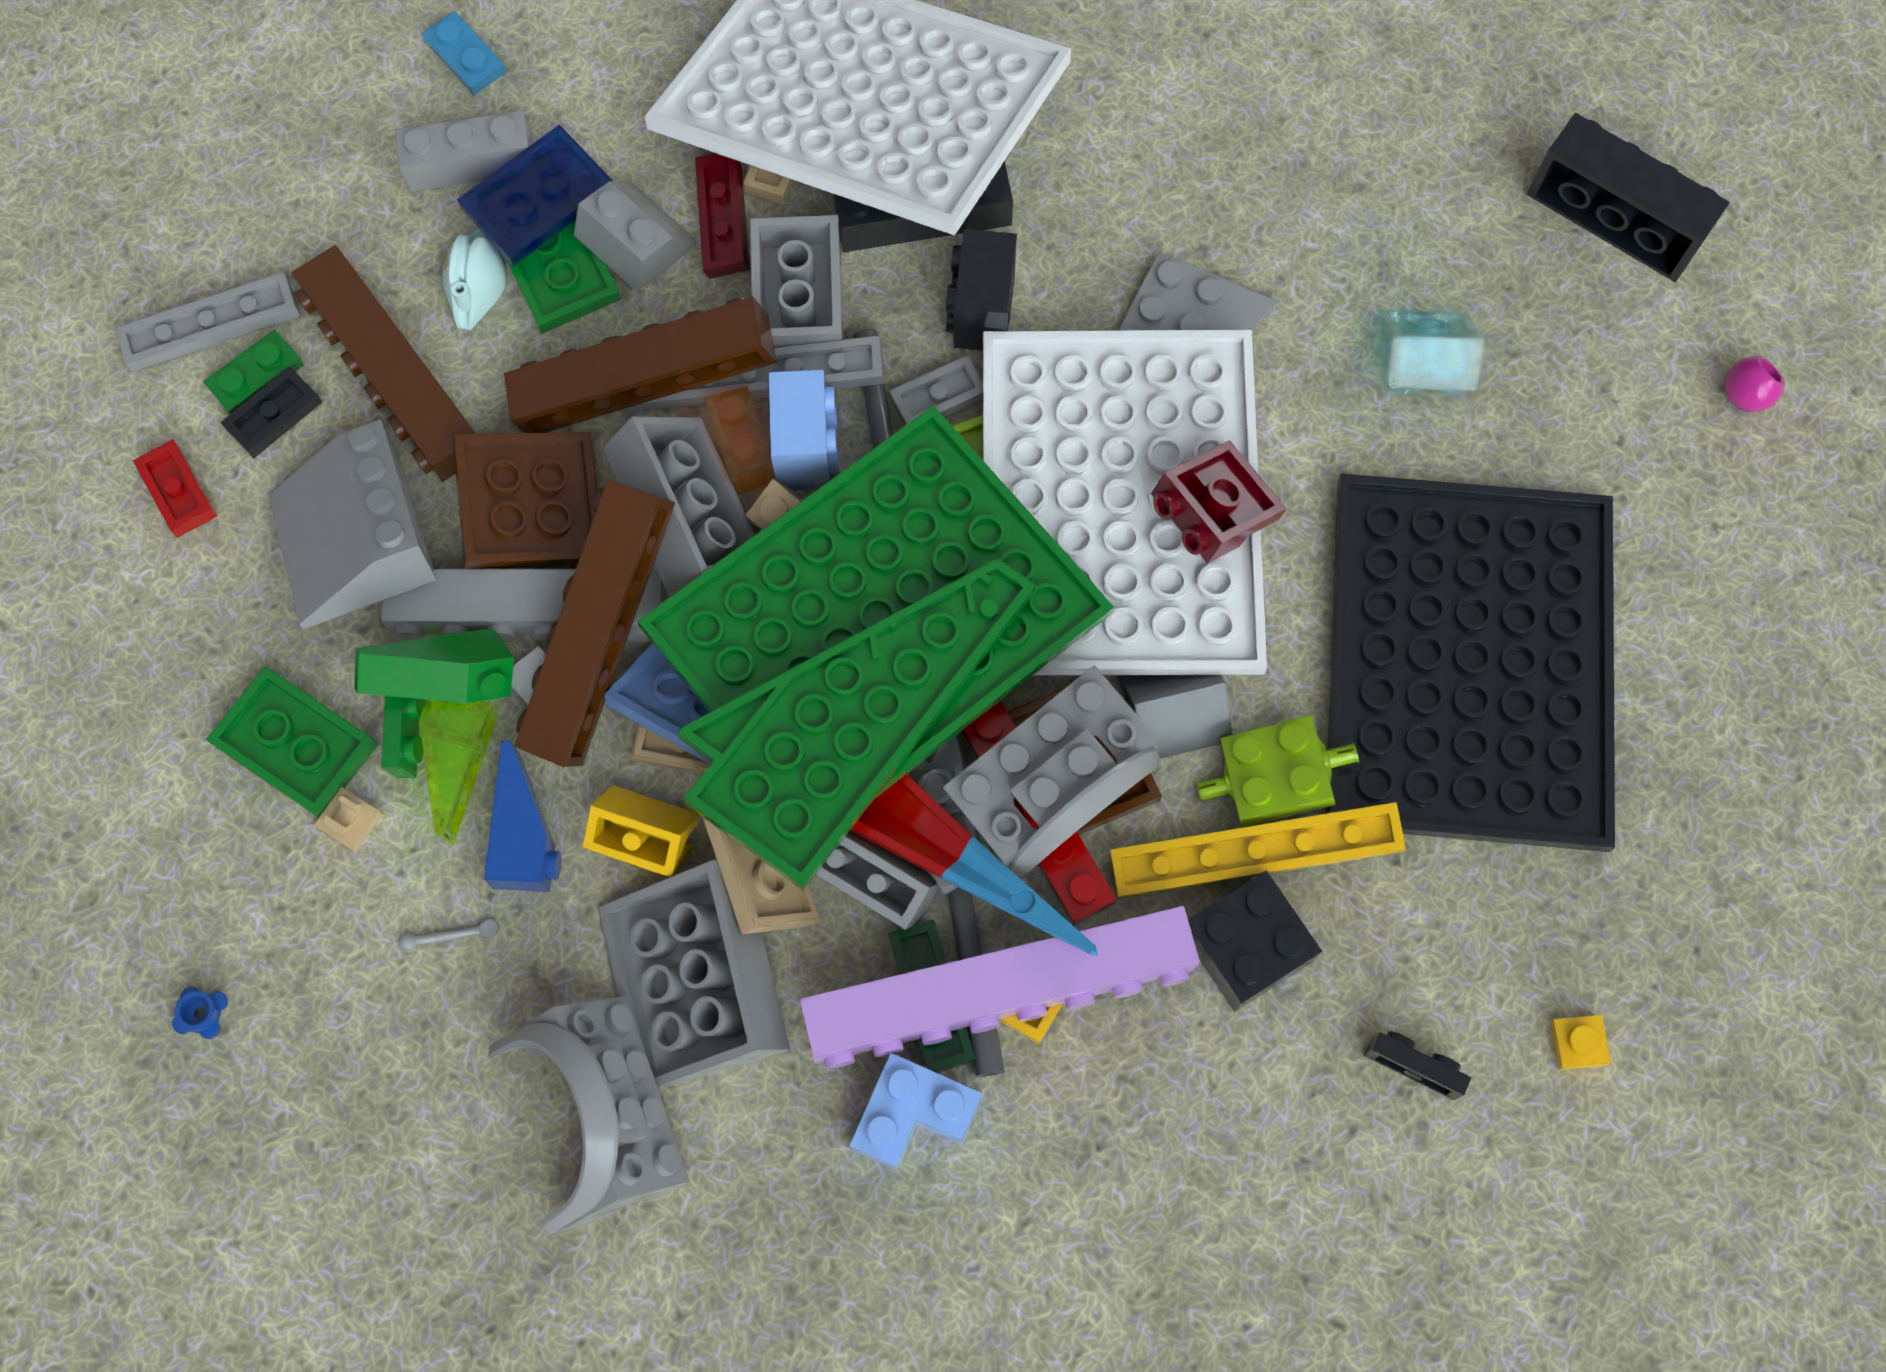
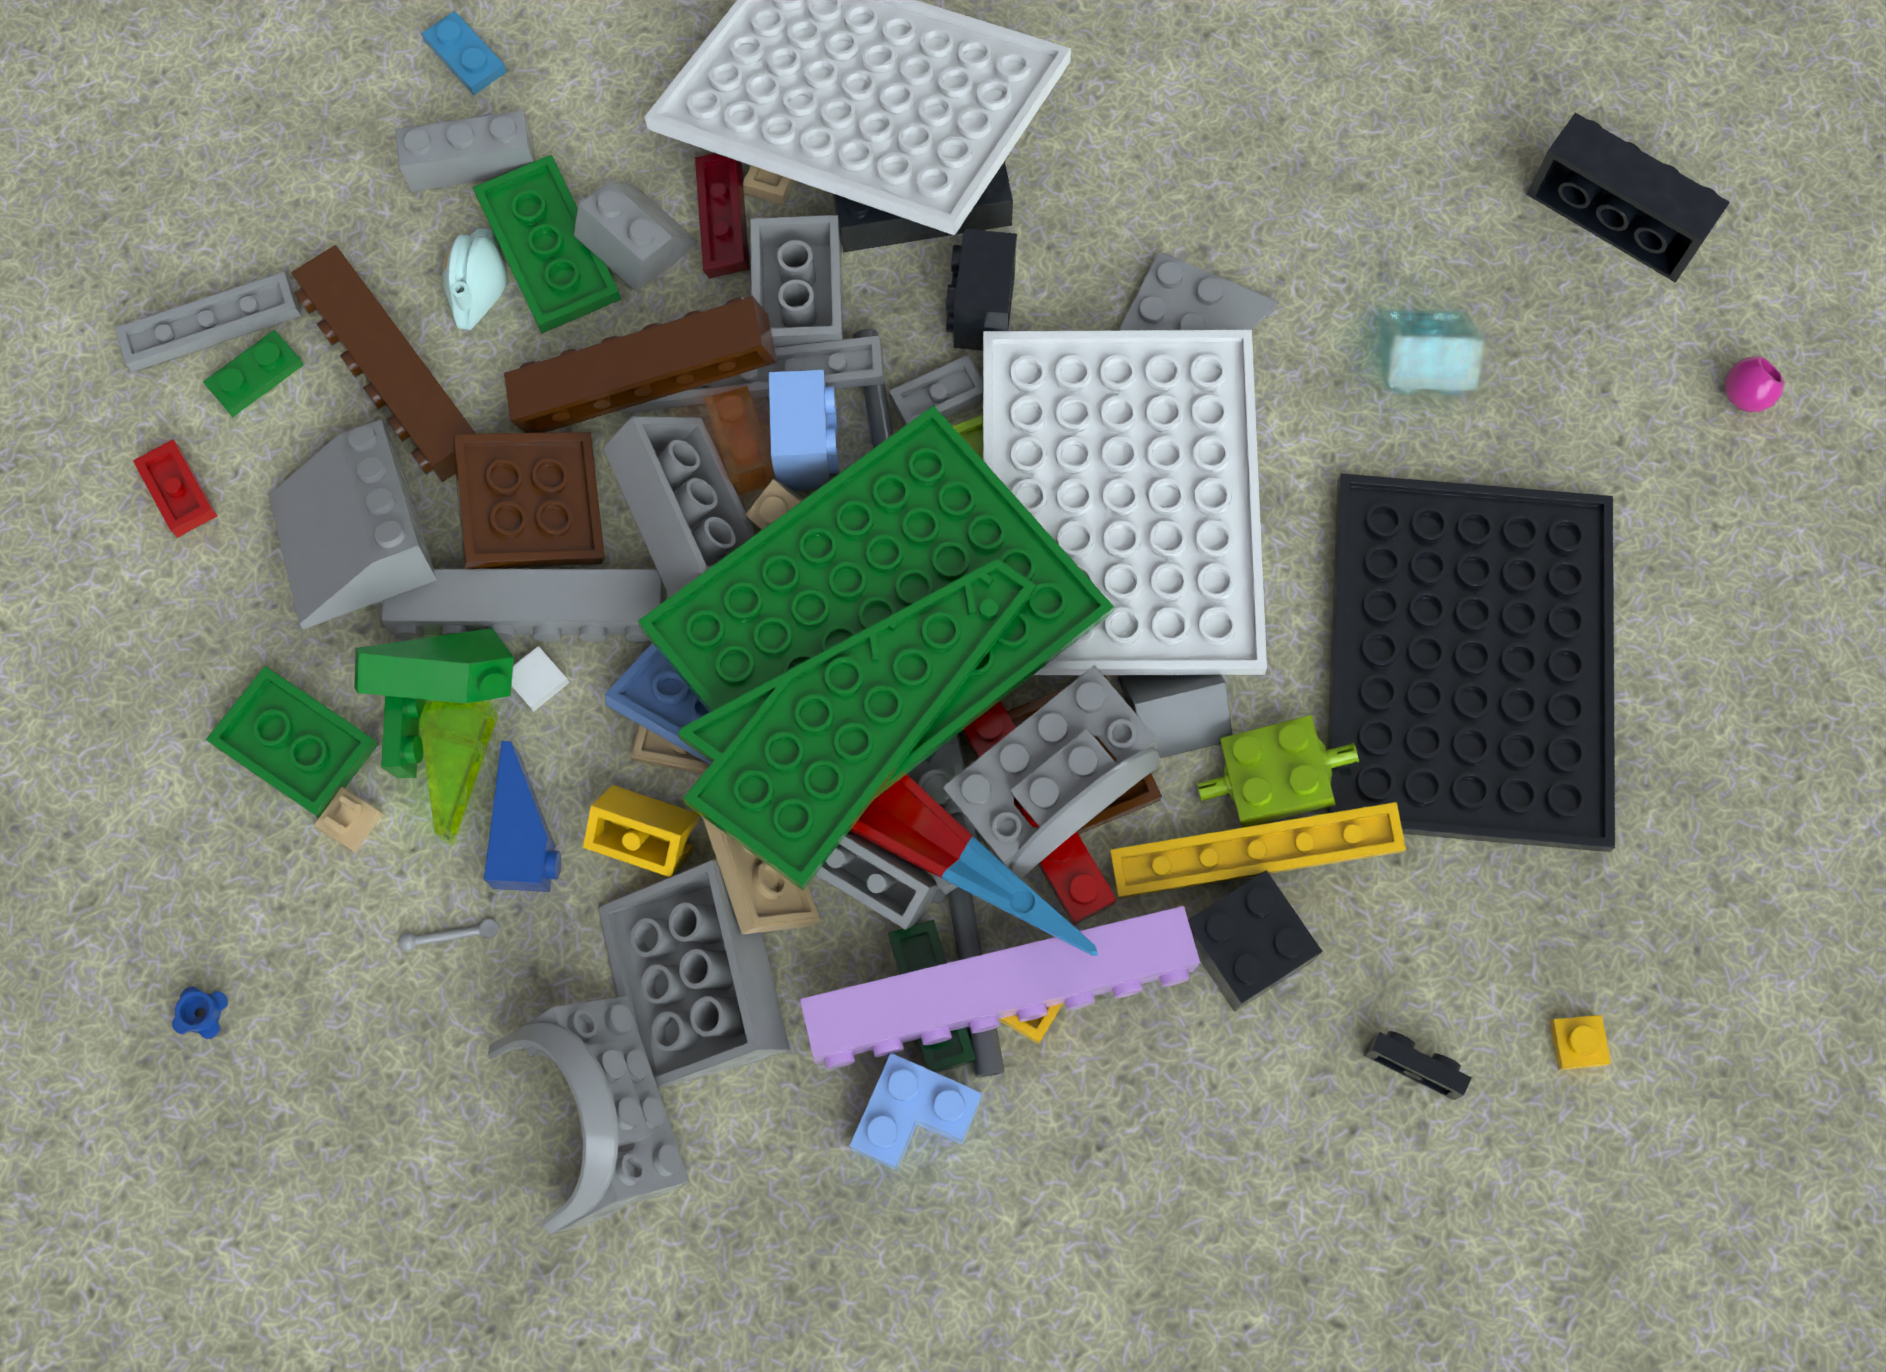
(271, 412): black plate -> none
(533, 194): clear blue plate -> none
(593, 623): reddish brown brick -> none
(1216, 501): dark red plate -> none

